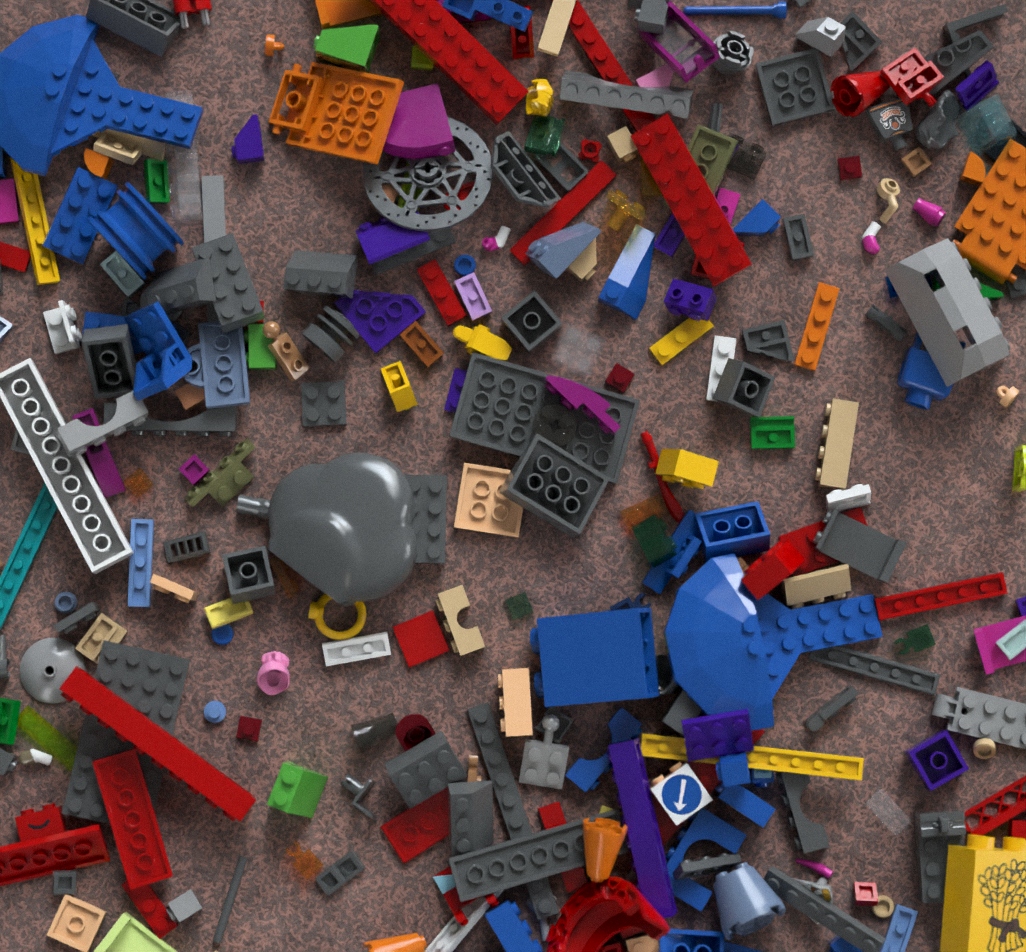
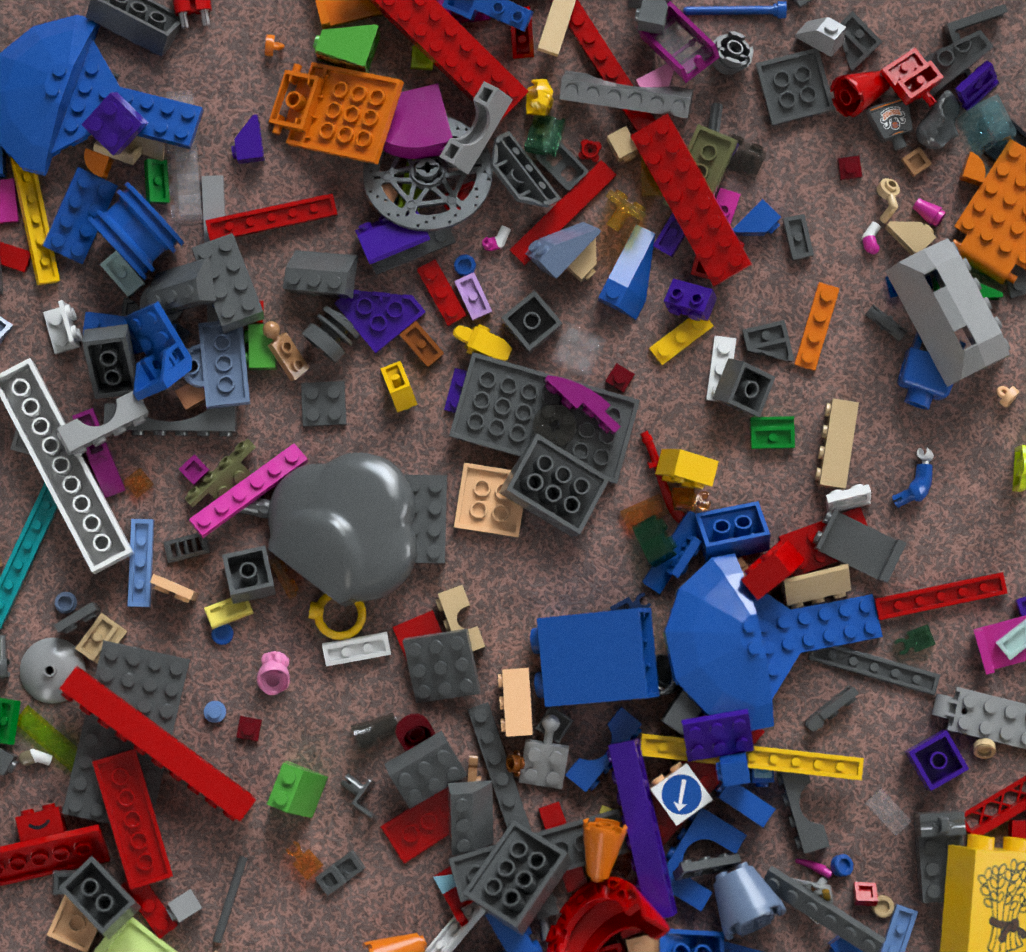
(100, 897): none -> dark grey brick
(114, 123): none -> dark purple brick
(247, 491): none -> dark pink plate
(272, 217): none -> red plate
(441, 665): none -> dark grey plate
(490, 107): none -> light grey arch
(515, 763): none -> dark orange plate
(518, 877): none -> dark grey slope
(519, 606): clear green tile -> none
(686, 500): none -> clear orange plate
(842, 865): none -> blue tile
(911, 235): none -> tan slope
(921, 484): none -> blue arm

